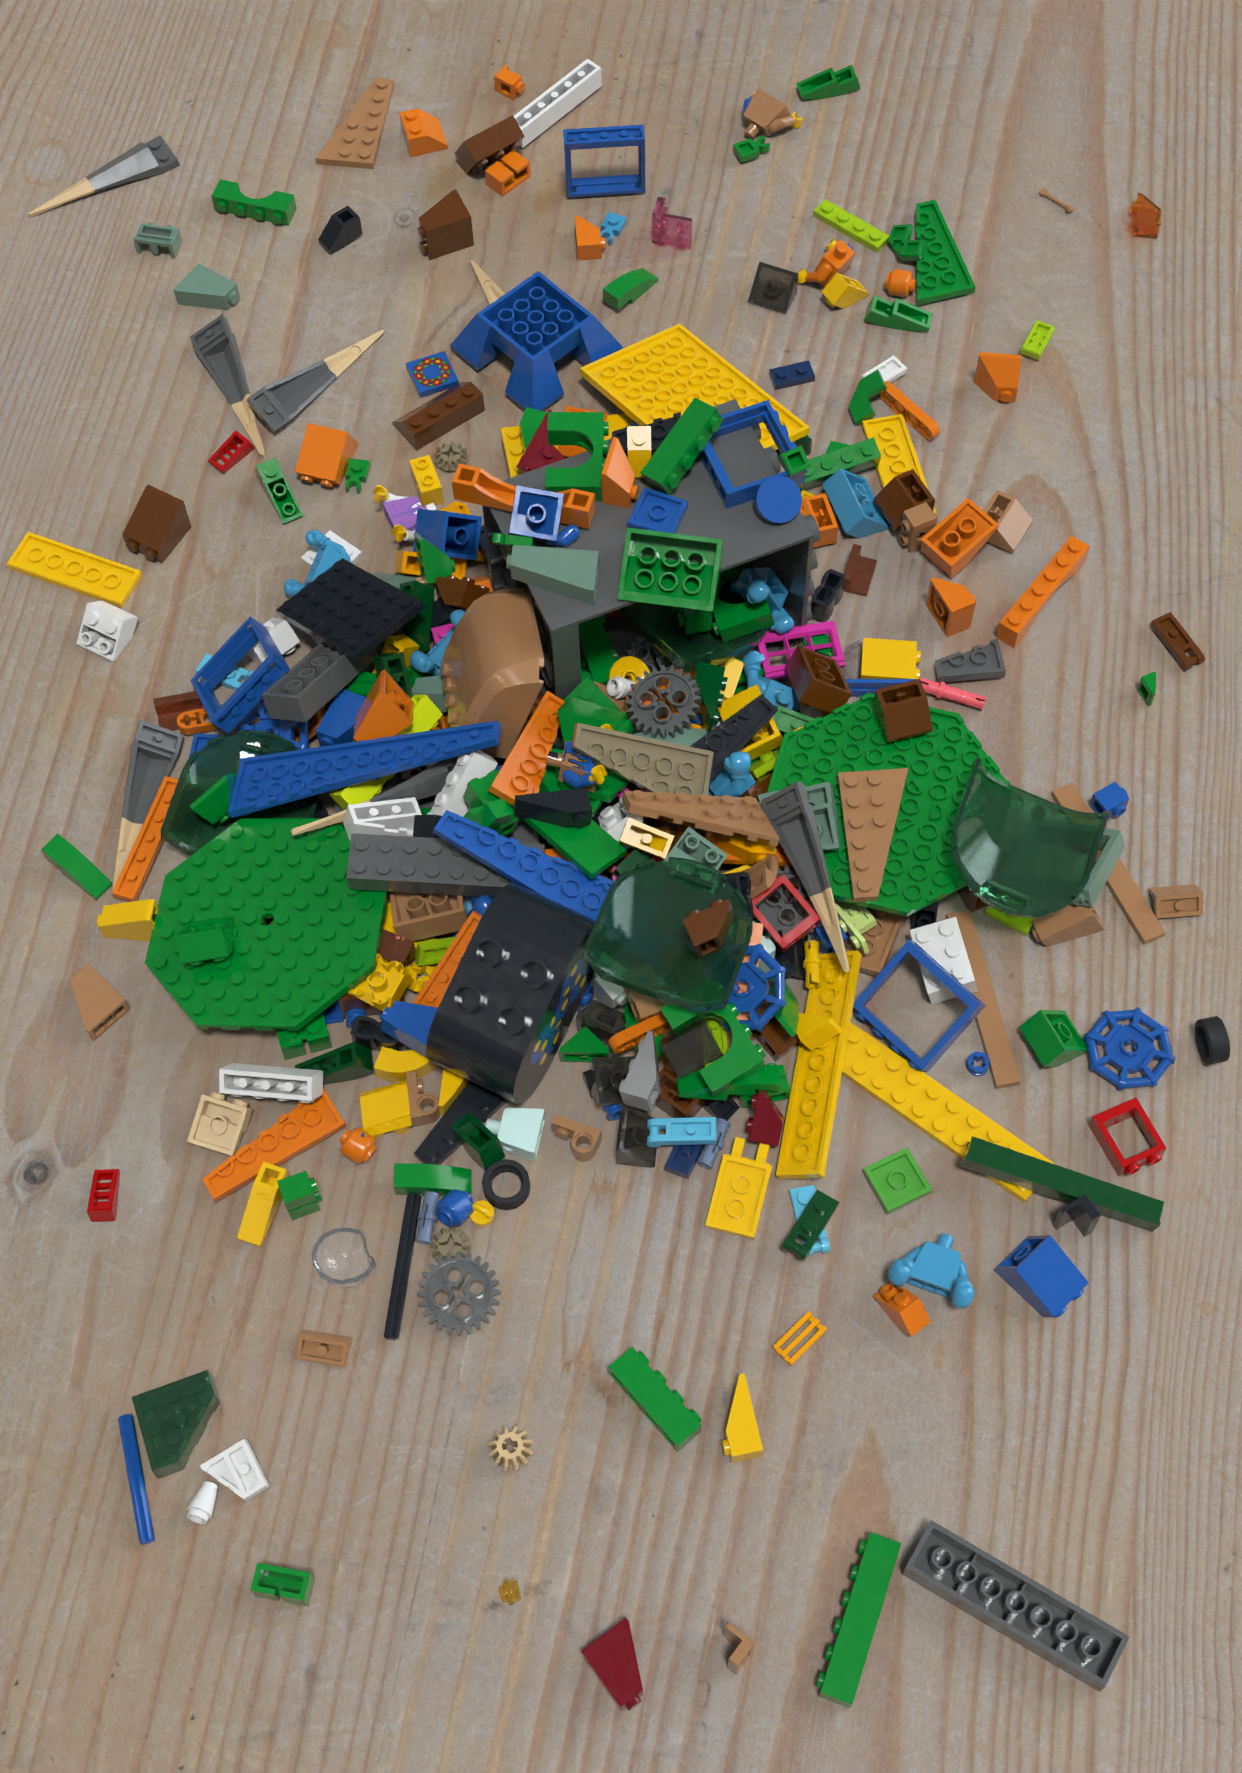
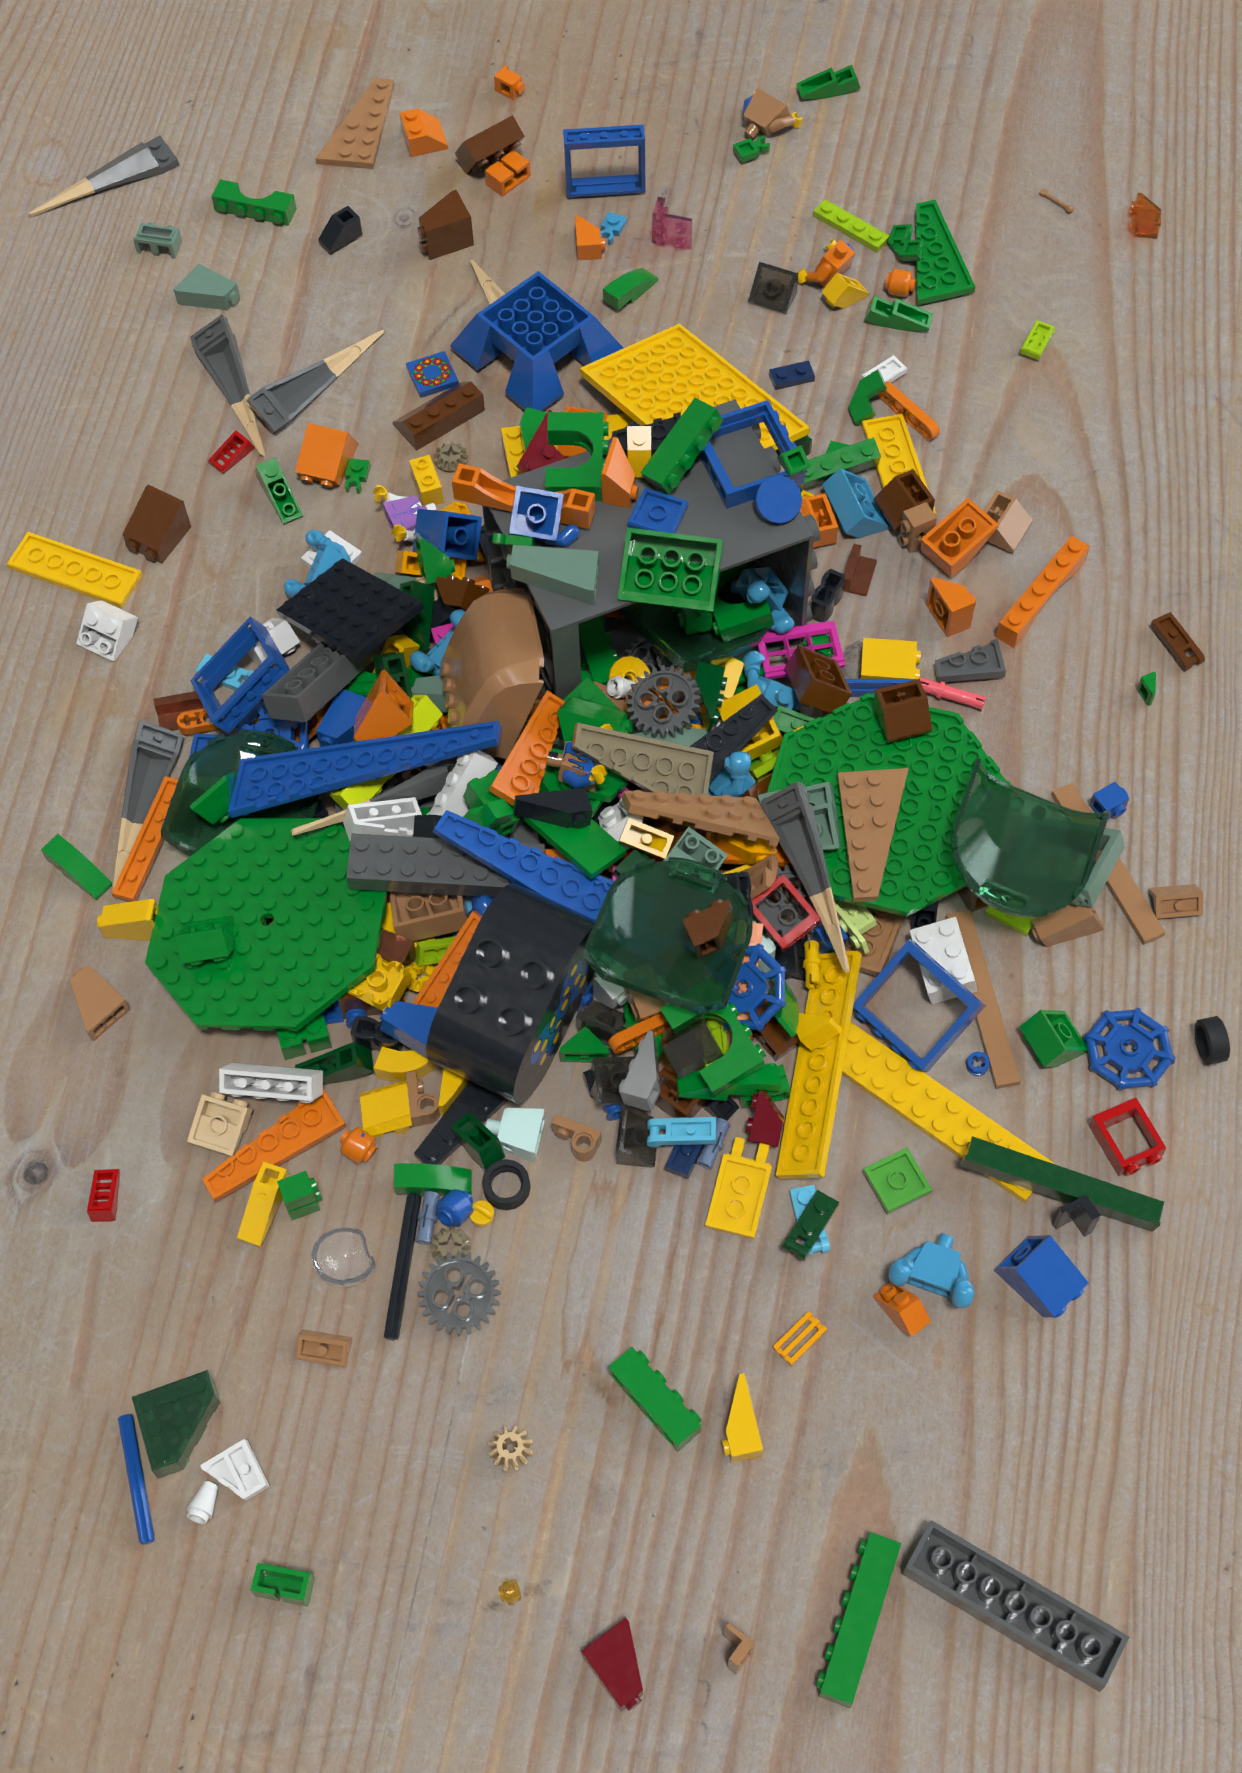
(558, 100): white brick -> none
(998, 375): orange slope -> none

